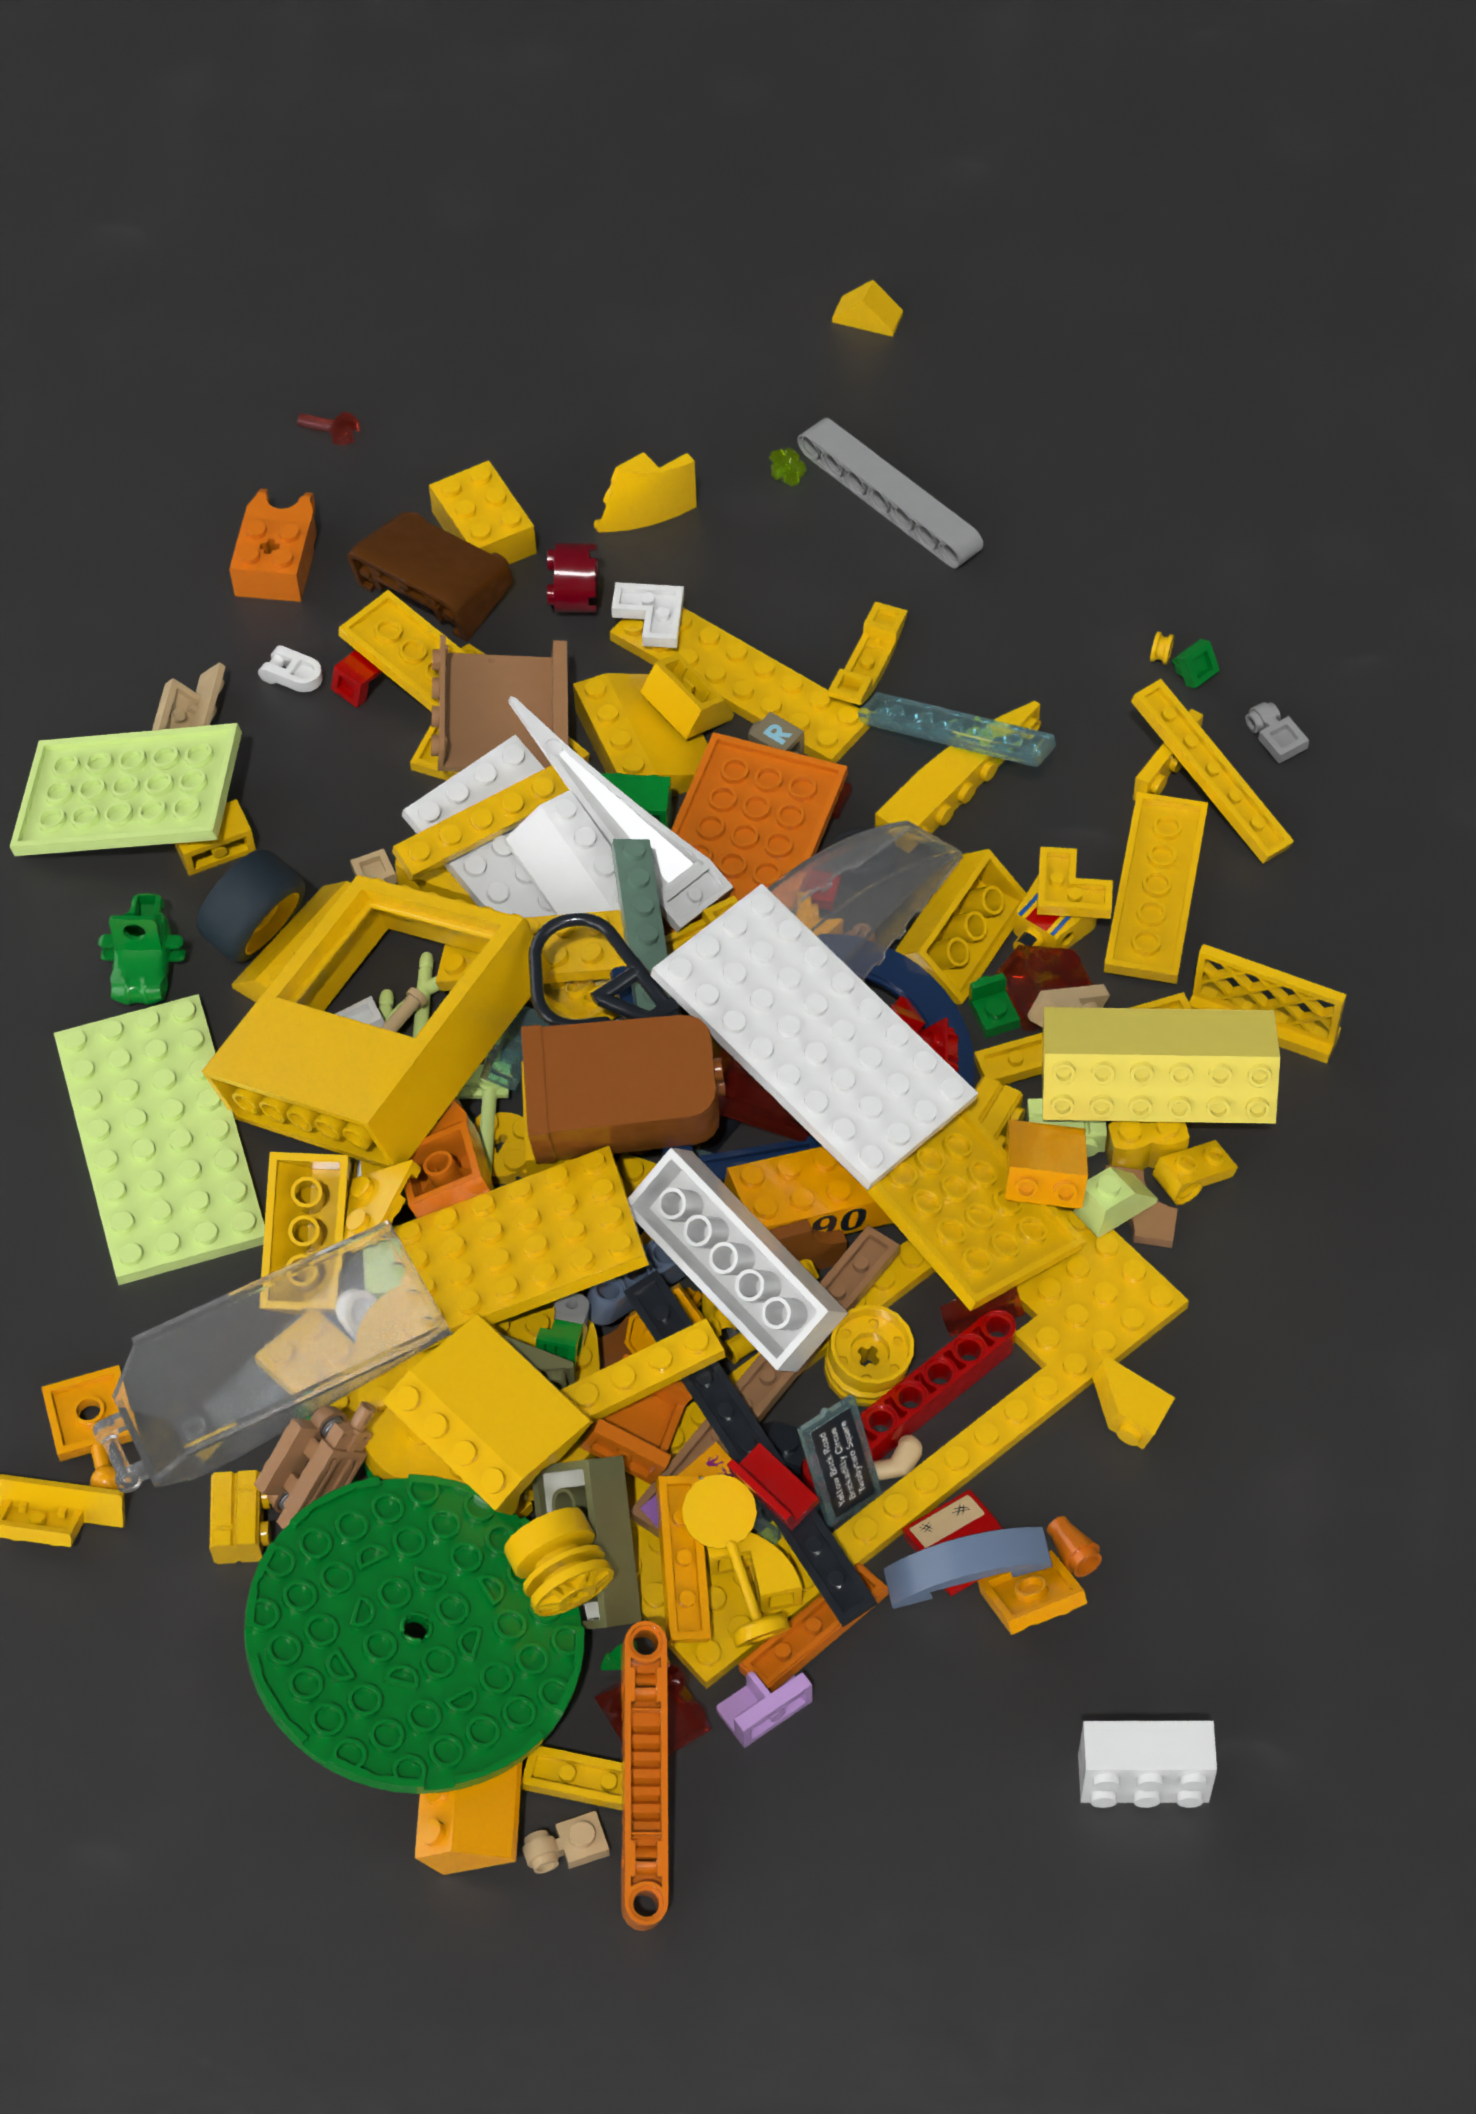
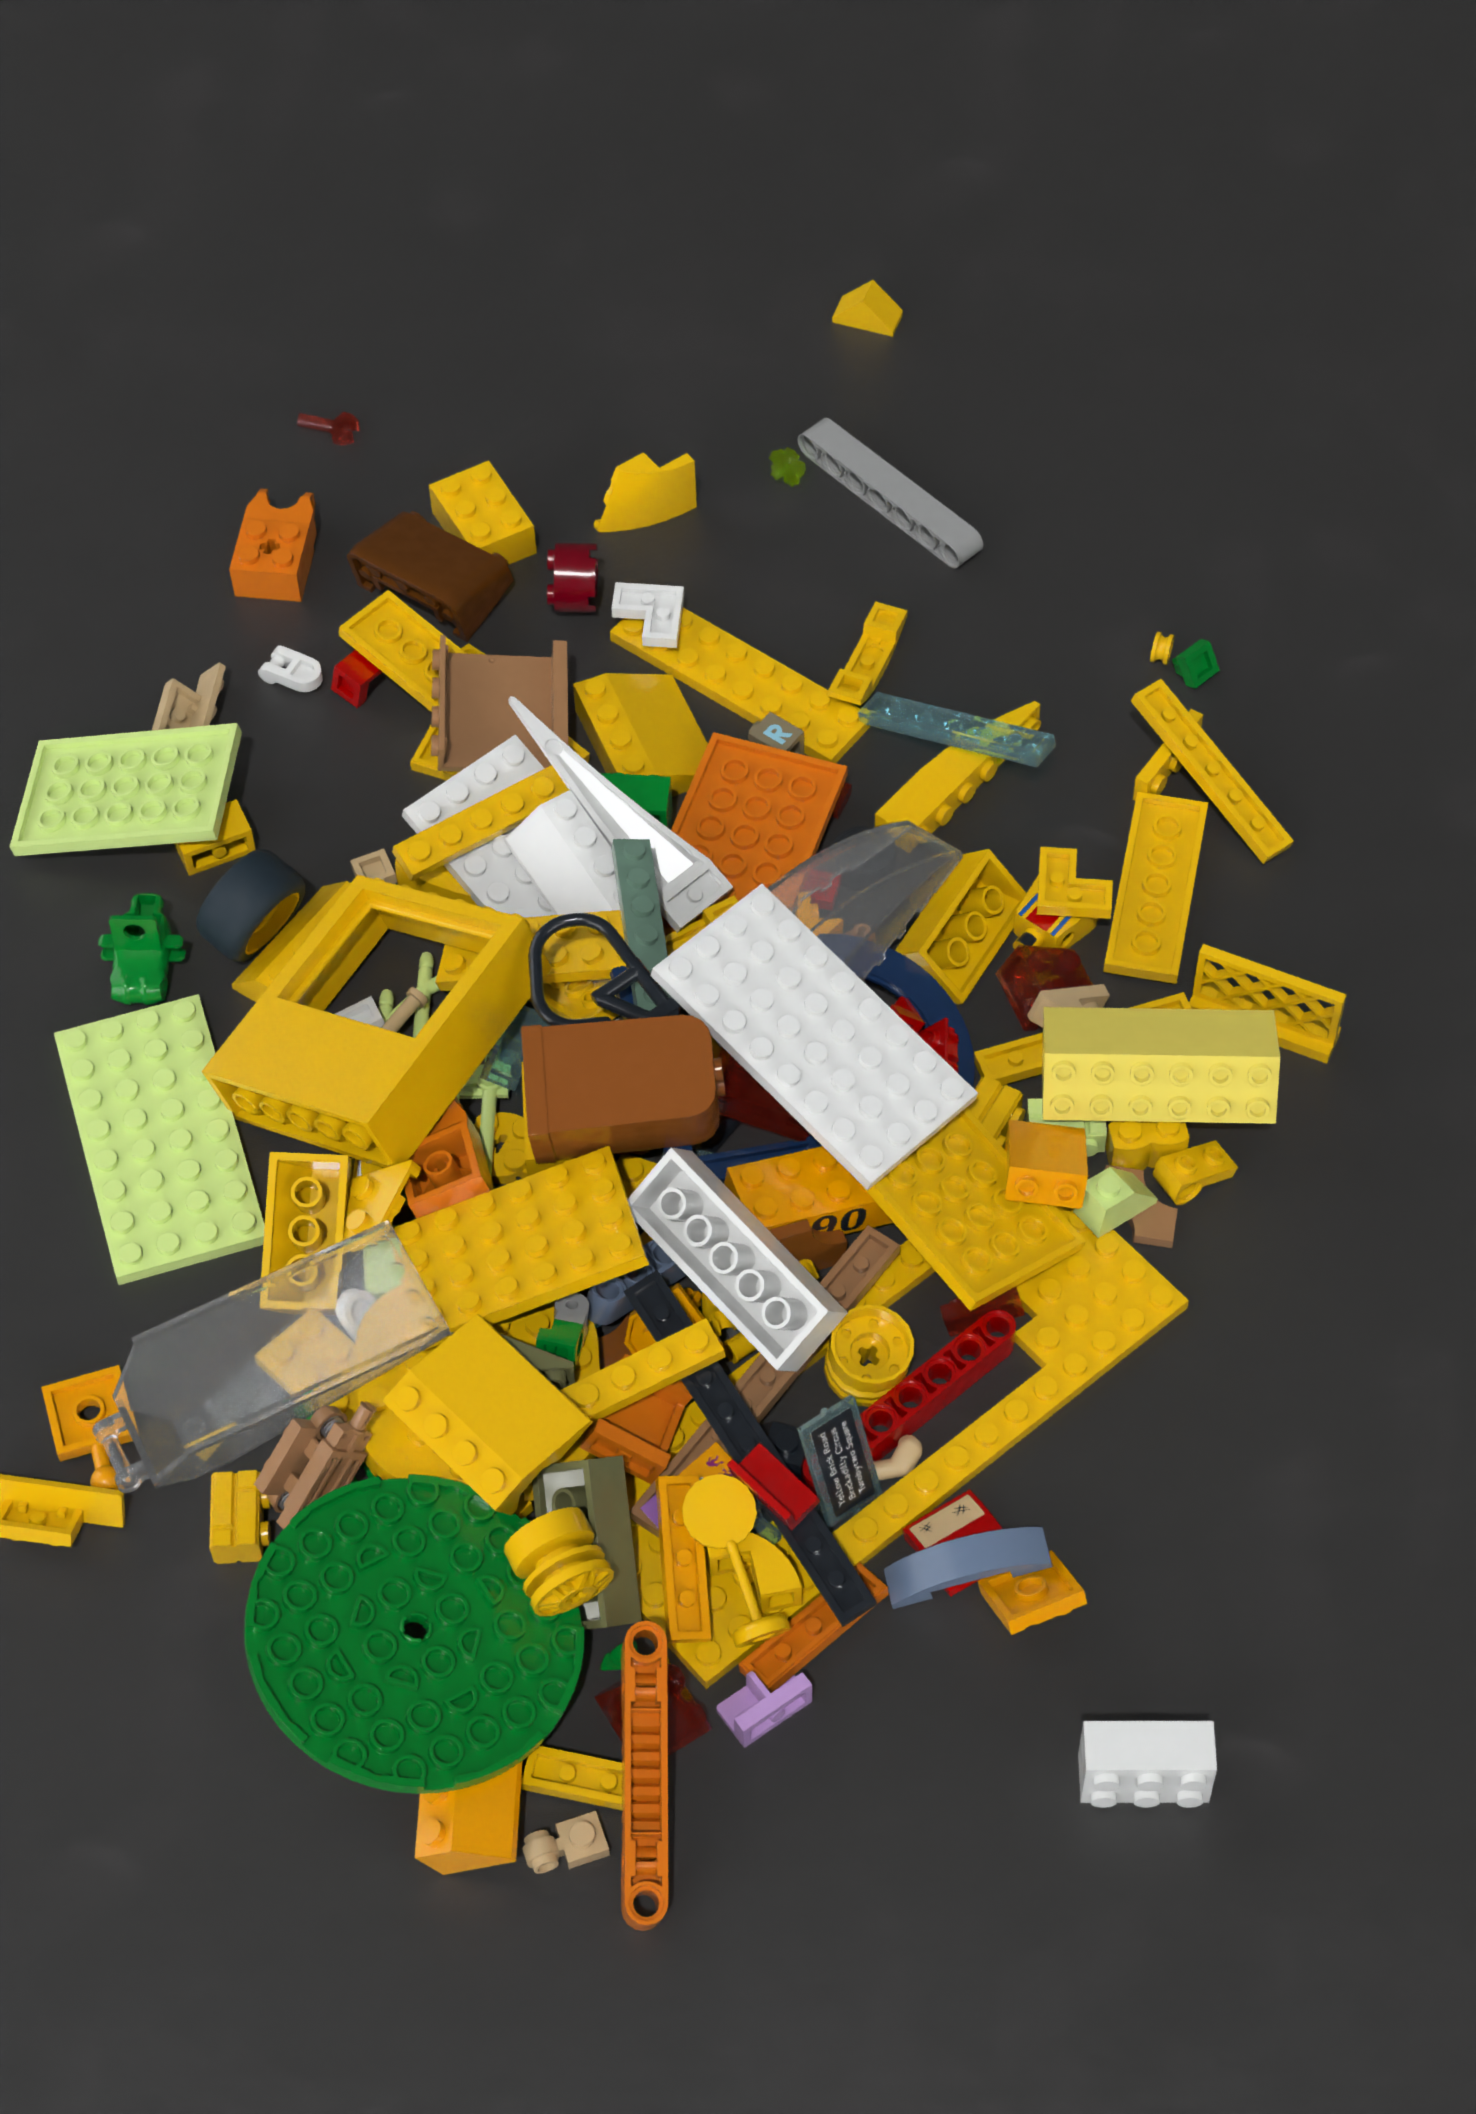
(684, 697): yellow slope -> none
(992, 1005): green bracket -> none
(1075, 1548): orange cone -> none
(1130, 1402): yellow slope -> none
(1278, 736): light grey plate -> none

